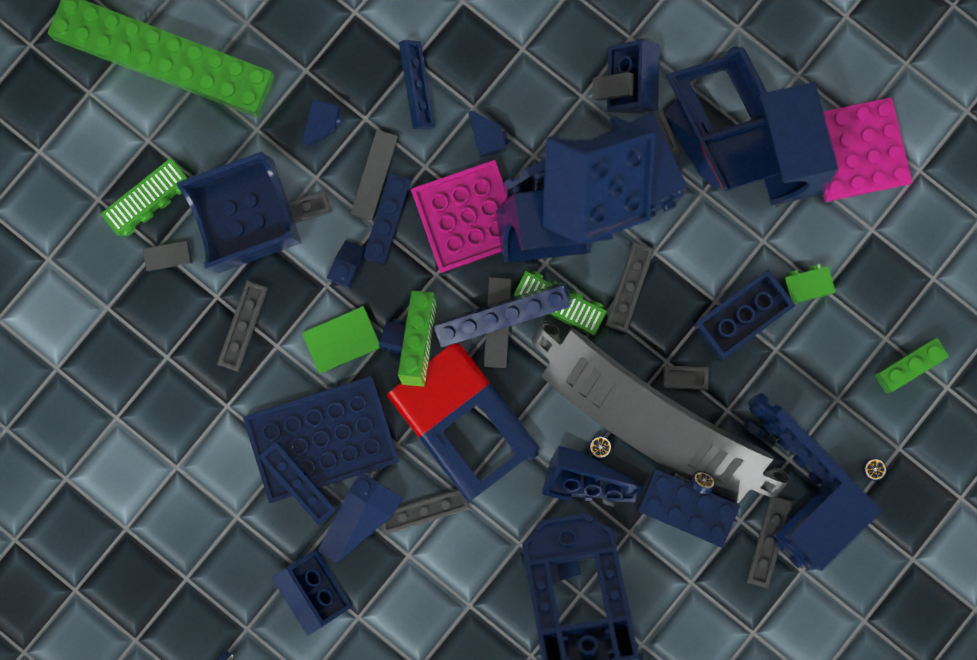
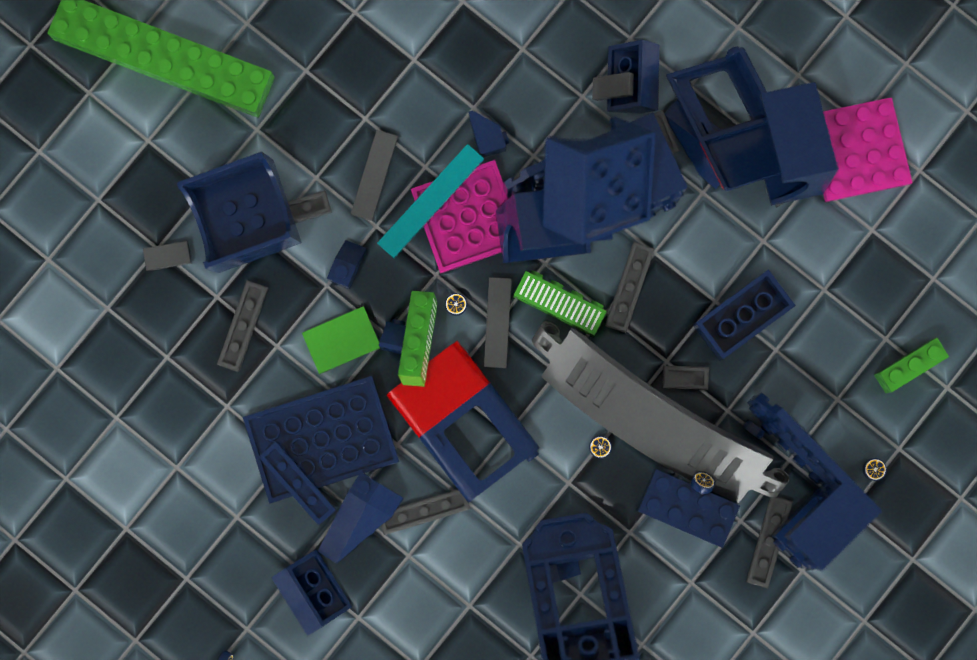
(144, 199): bright green brick -> none
(321, 122): dark blue slope -> none
(387, 219): dark blue plate -> none
(416, 84): dark blue plate -> none
(430, 201): none -> teal tile
(456, 304): none -> tile
(503, 314): dark blue brick -> none
(580, 475): dark blue wedge -> none
(808, 285): bright green brick -> none

